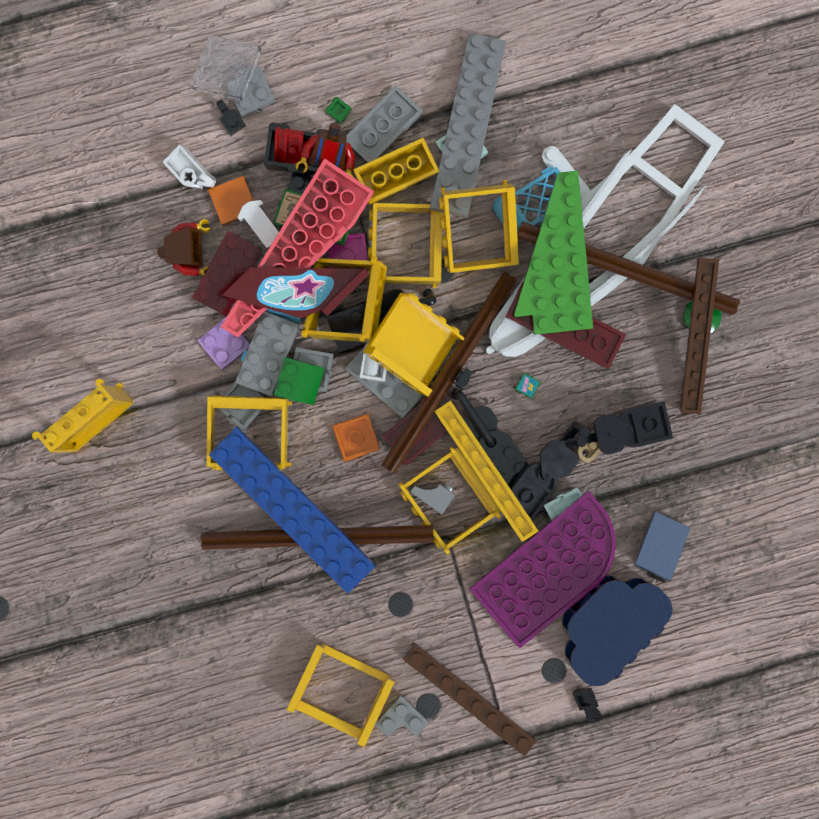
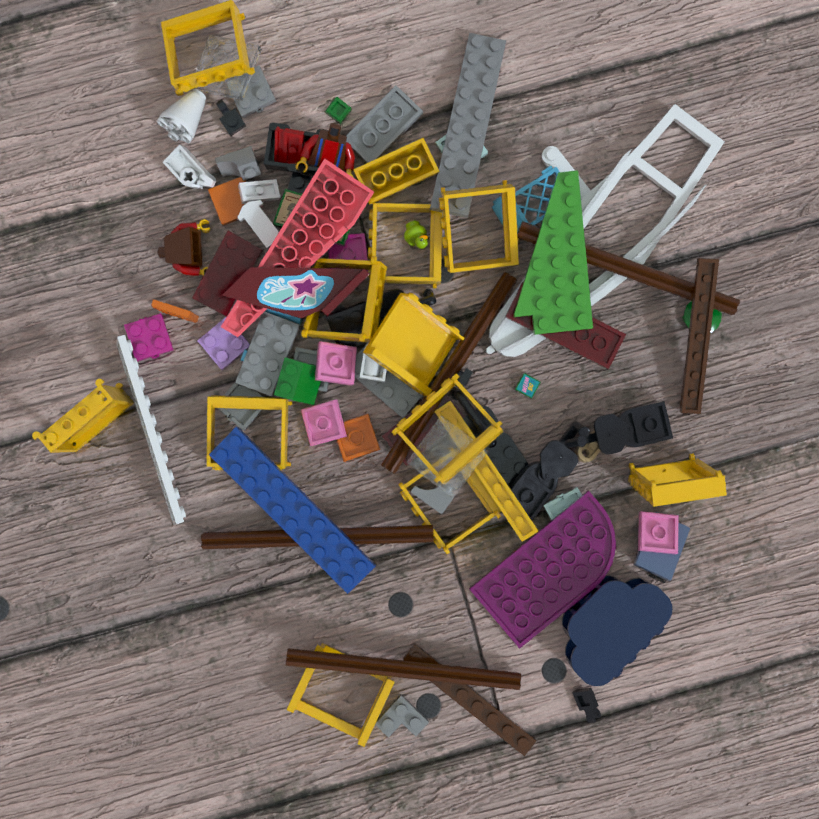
(148, 423): none -> white plate
(149, 337): none -> dark pink plate
(175, 311): none -> orange tile
(183, 116): none -> white cone
(196, 21): none -> yellow window
(239, 163): none -> light grey arch
(259, 190): none -> white plate
(323, 422): none -> bright pink tile
(335, 363): none -> bright pink tile
(403, 669): none -> reddish brown axle
(416, 235): none -> lime animal
(439, 448): none -> clear plate
(470, 451): none -> yellow window
(658, 533): none -> bright pink tile
(705, 481): none -> yellow window

